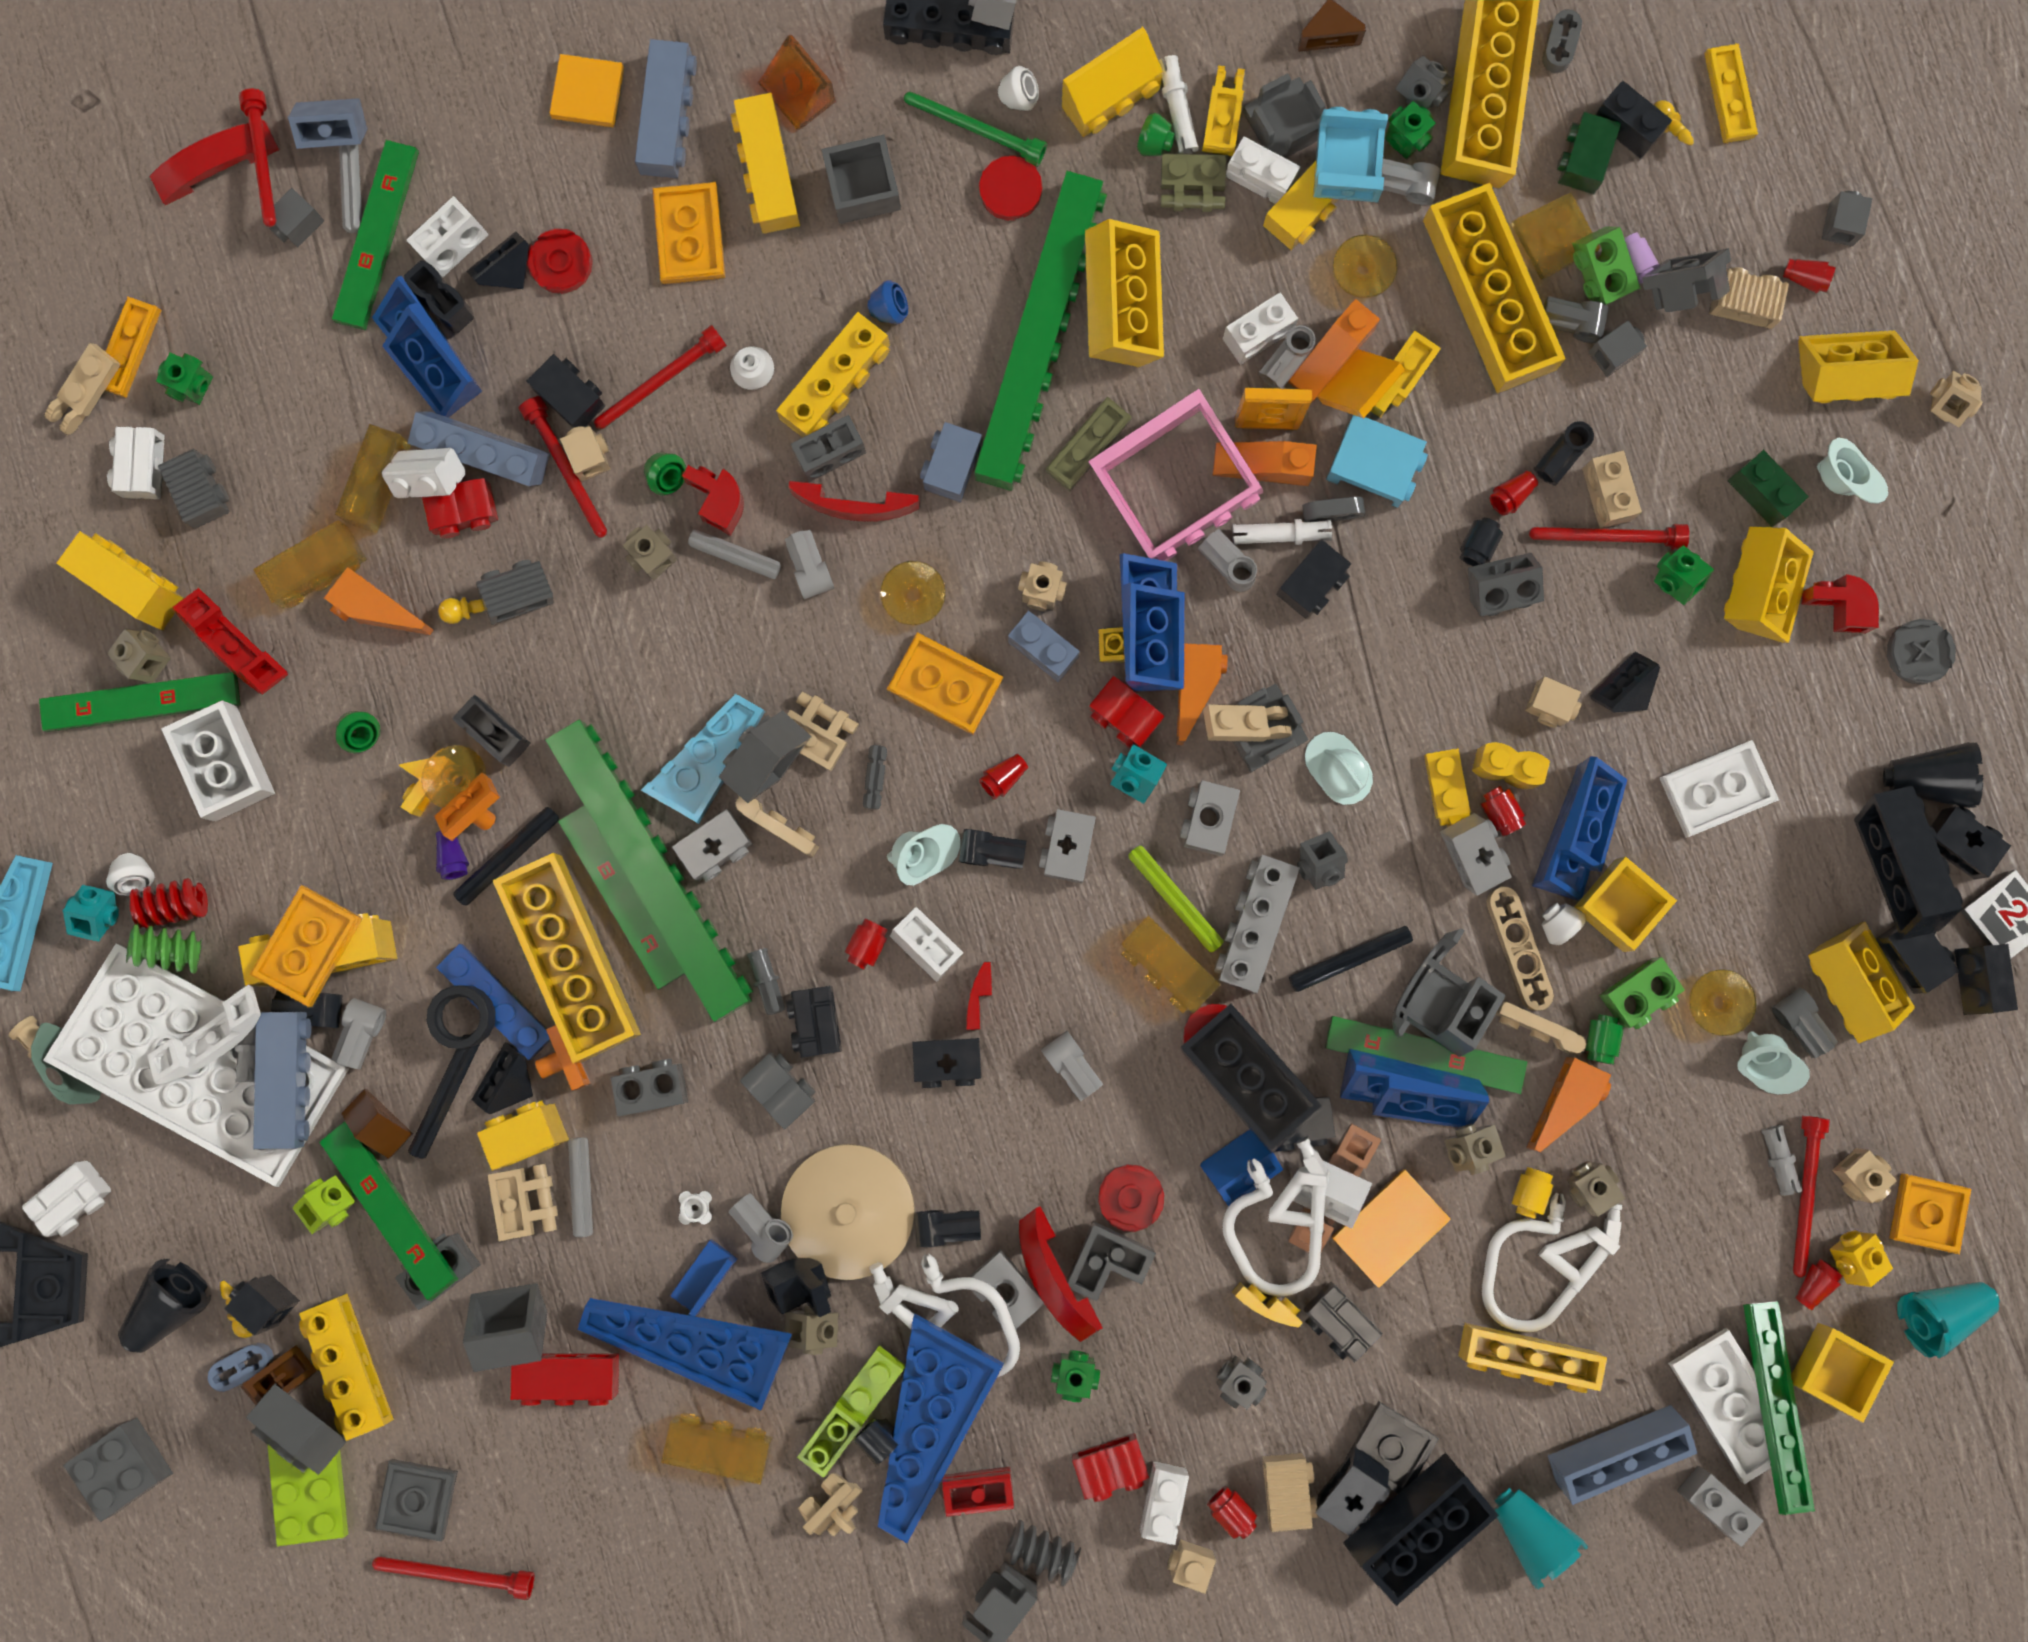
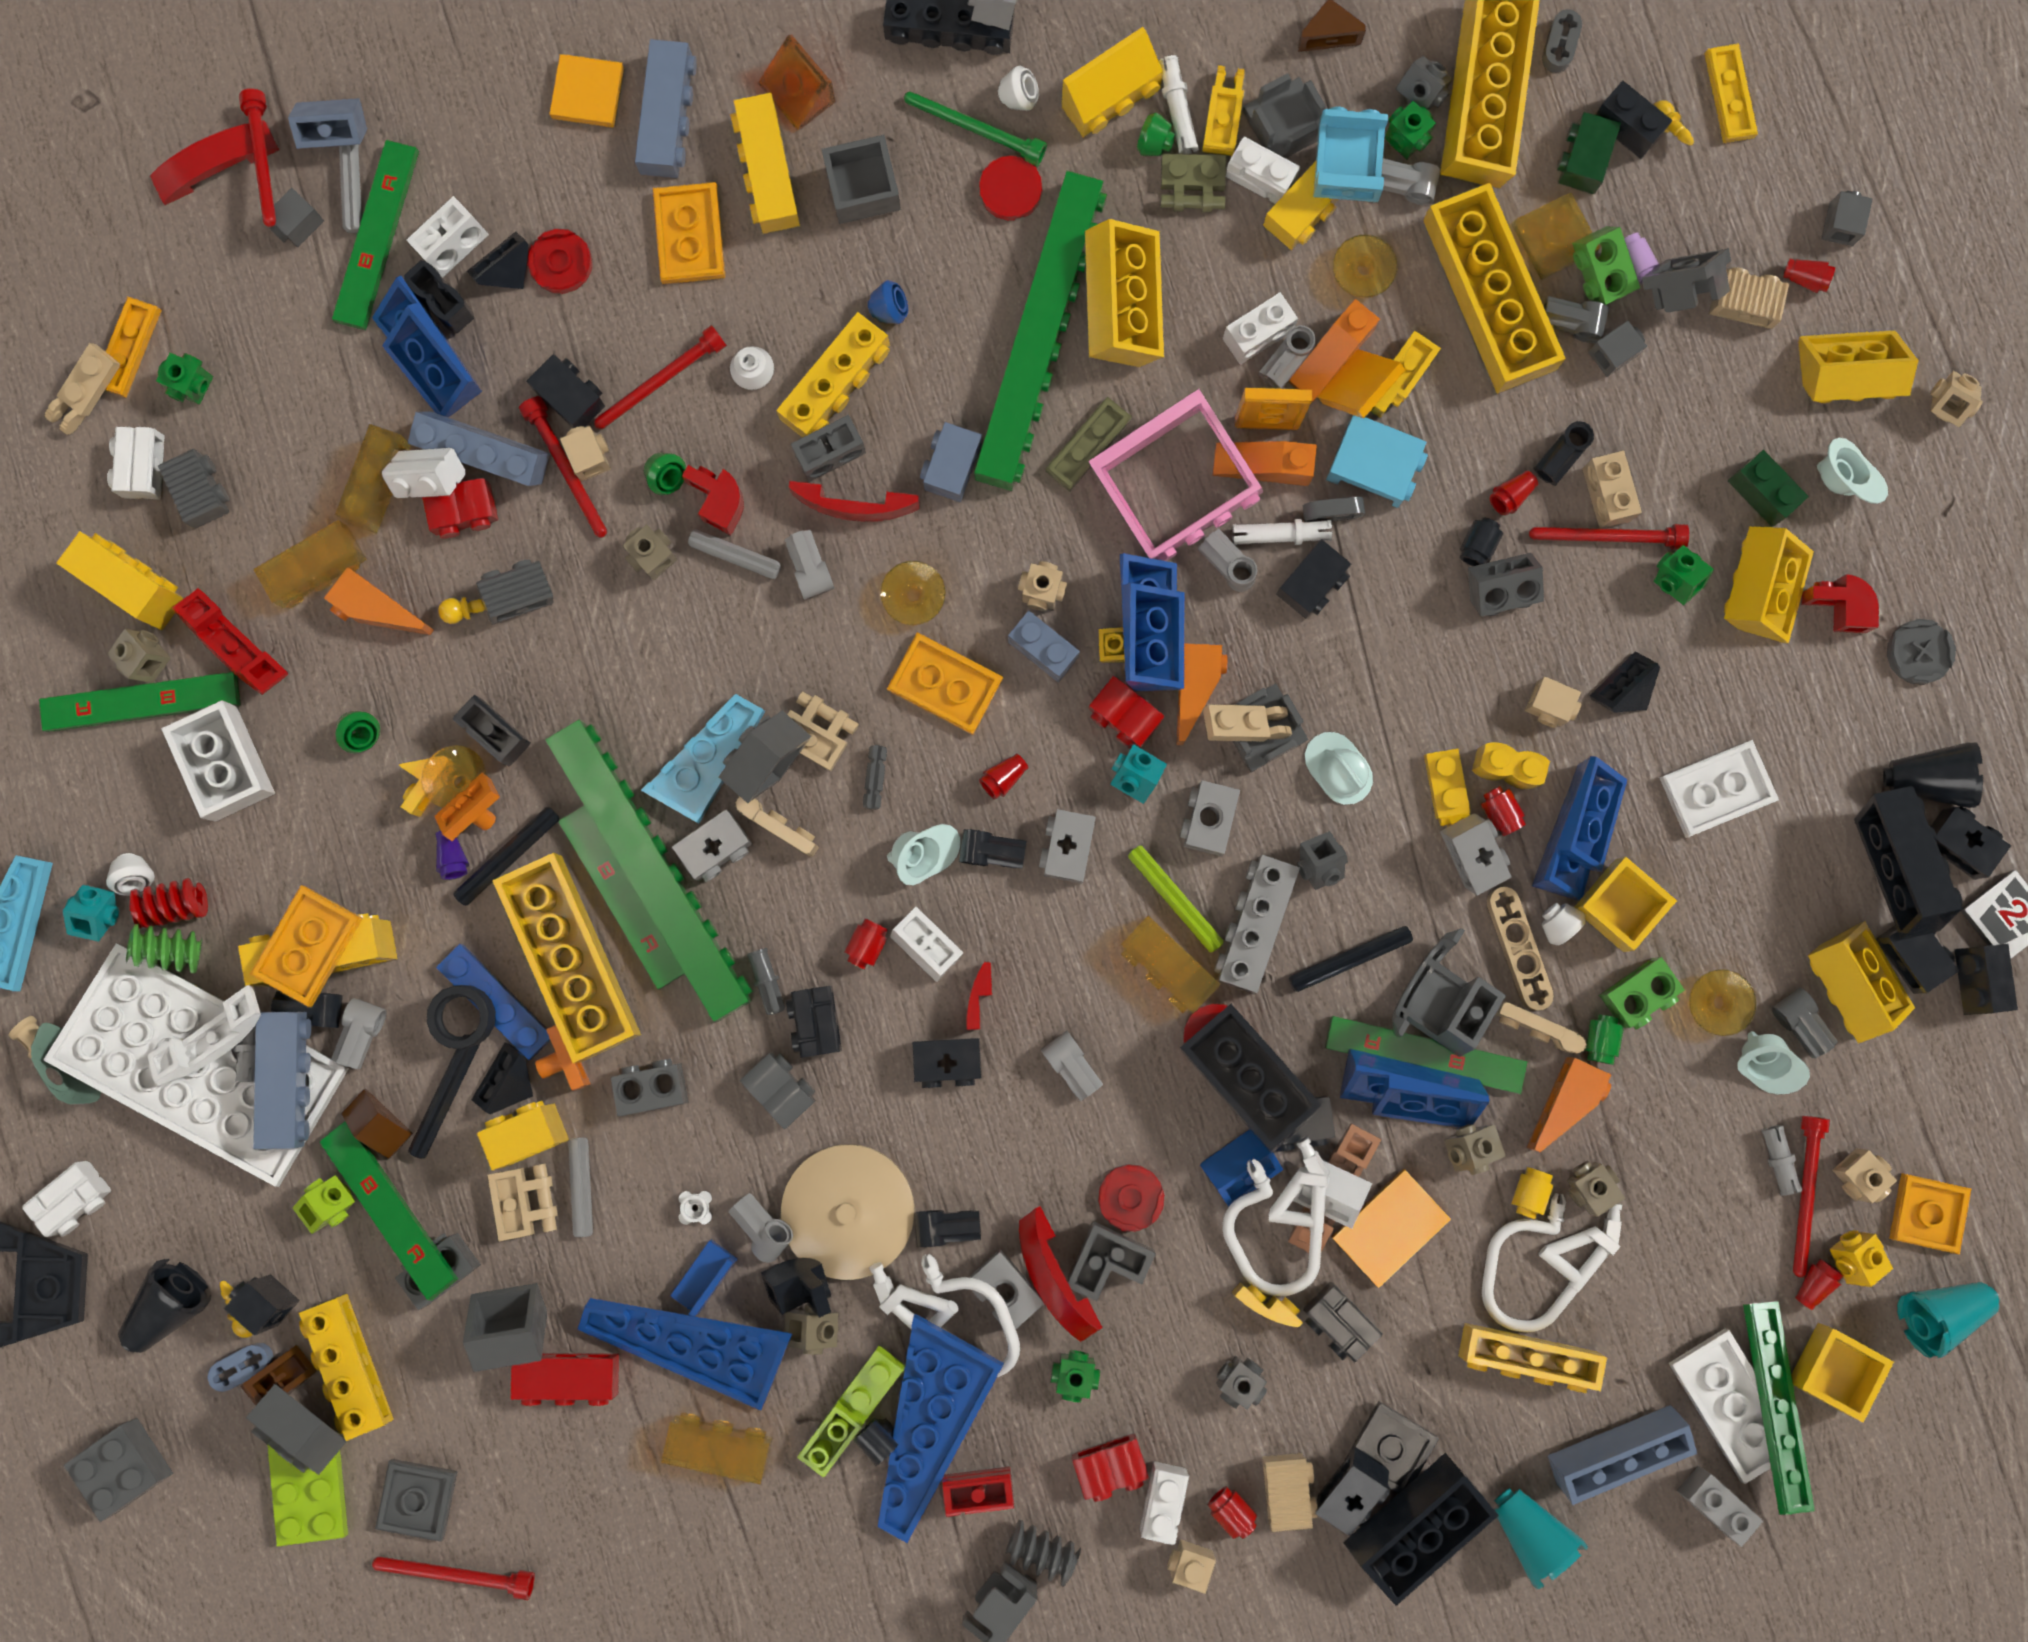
(821, 1516): tan hips -> none

